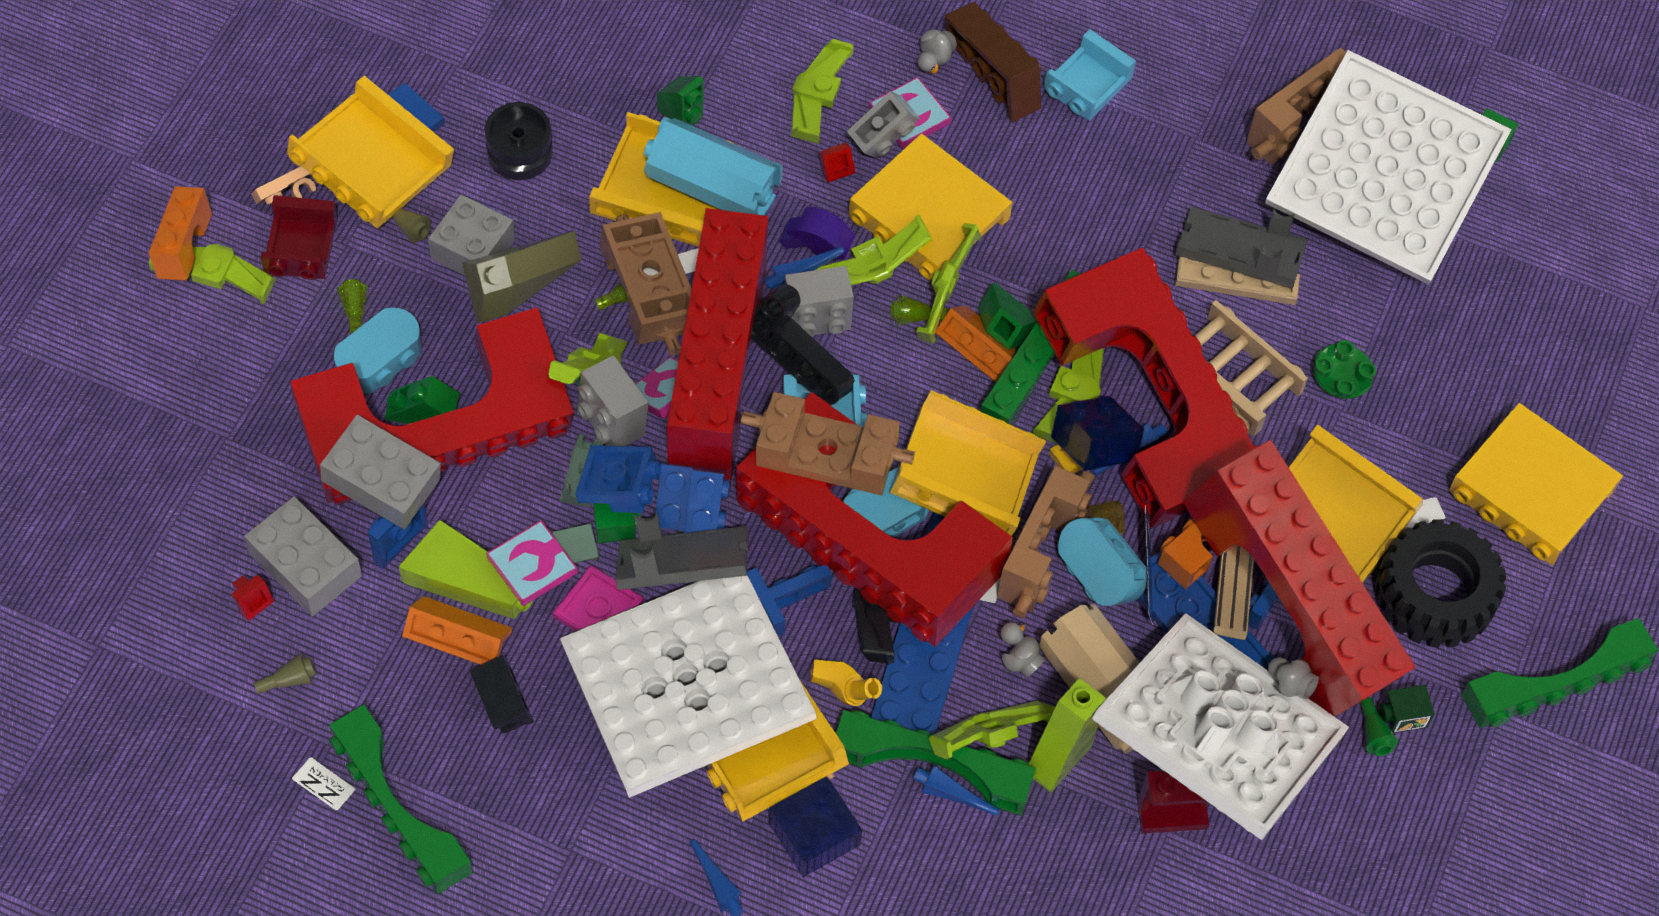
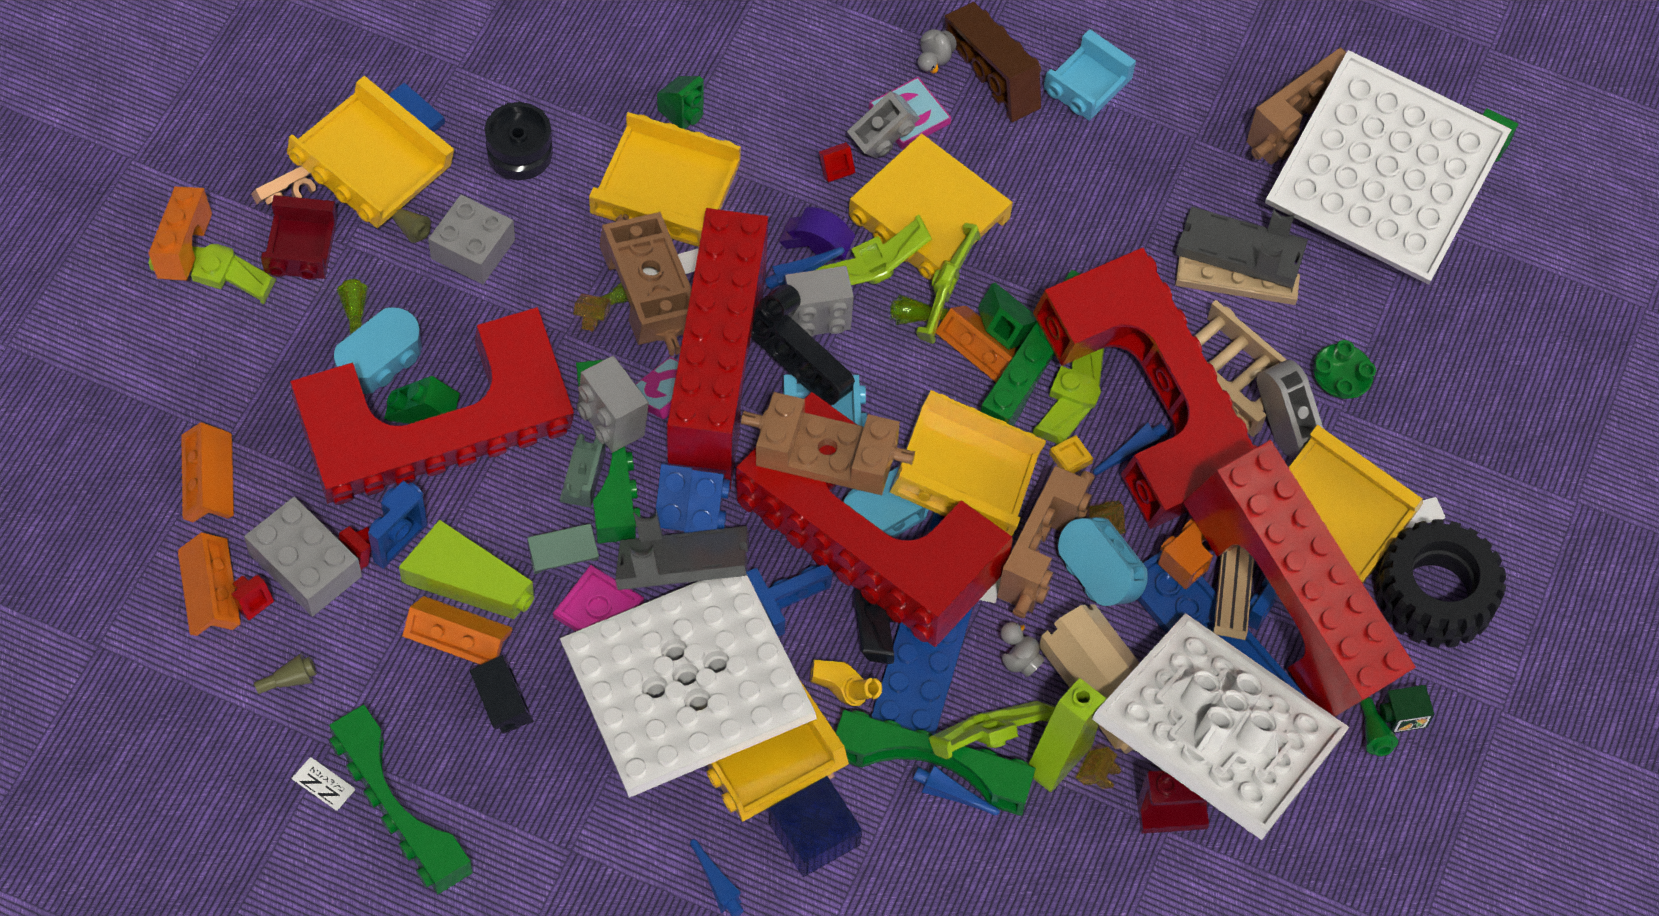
(207, 472): none -> orange panel
(208, 583): none -> orange panel
(357, 543): none -> red tile
(380, 471): light grey brick -> none
(514, 275): olive wedge -> none
(532, 563): tile -> none
(585, 358): lime plate -> none
(592, 309): none -> clear yellow tile
(619, 477): blue plate -> none
(711, 168): medium azure brick -> none
(817, 88): lime plate -> none
(1097, 432): clear blue brick -> none
(1097, 766): none -> clear yellow tile
(1149, 571): blue sticker -> none
(1289, 405): none -> light grey brick
(1293, 677): light grey animal -> none
(1501, 695): green arch -> none
(1534, 483): yellow panel -> none

